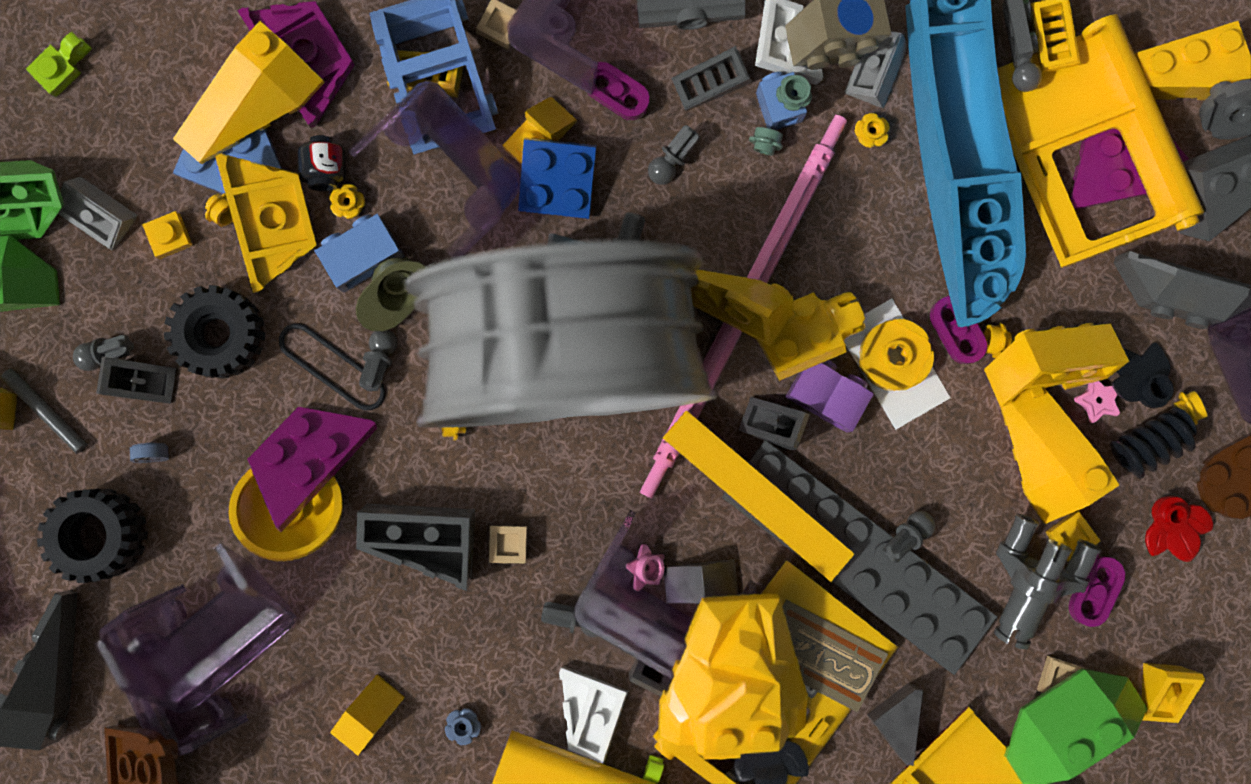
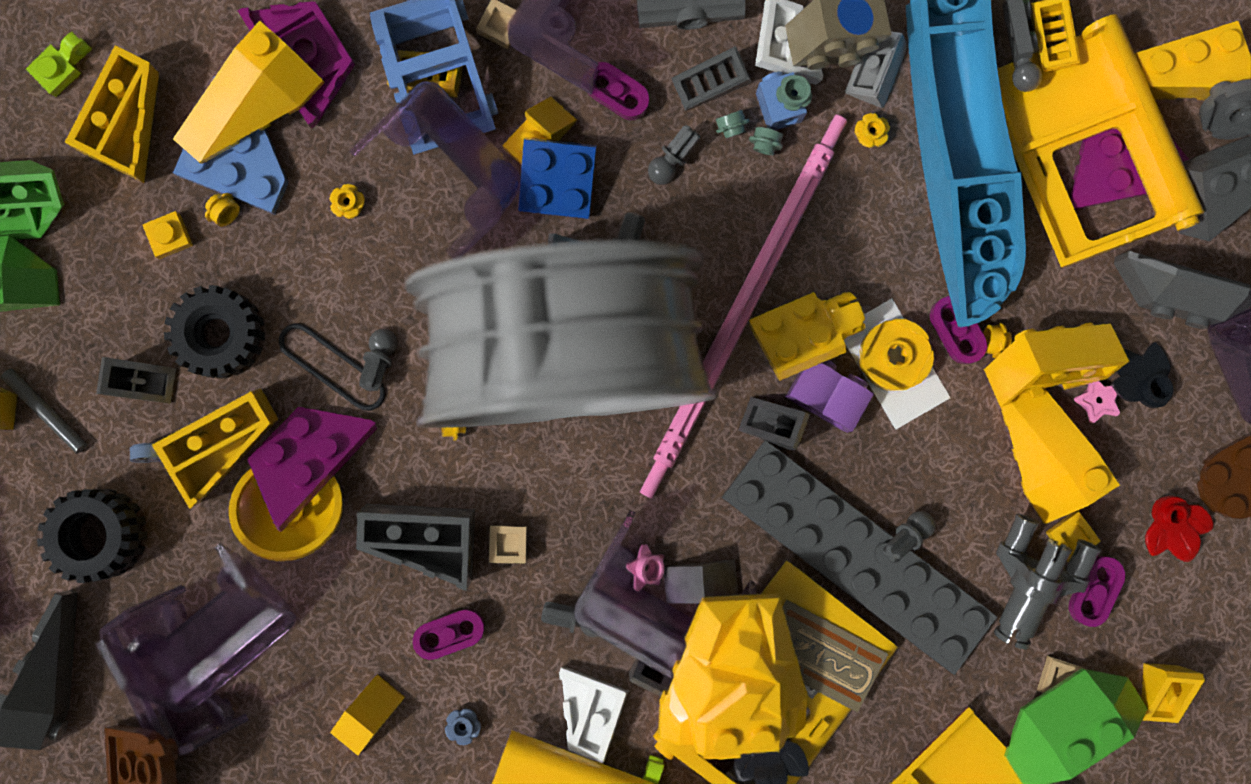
(89, 355): dark grey axle -> none
(95, 212): light grey slope -> none
(119, 115): none -> yellow wedge
(212, 446): none -> yellow wedge
(267, 216): yellow wing -> none
(321, 163): black head -> none
(357, 252): medium blue piece -> none
(385, 299): olive piece -> none
(449, 633): none -> magenta plate
(732, 124): none -> sand green plate
(744, 303): yellow wedge -> none
(758, 496): yellow tile -> none
(899, 721): flat silver slope -> none
(1155, 441): black piece -> none
(1192, 405): yellow plate -> none

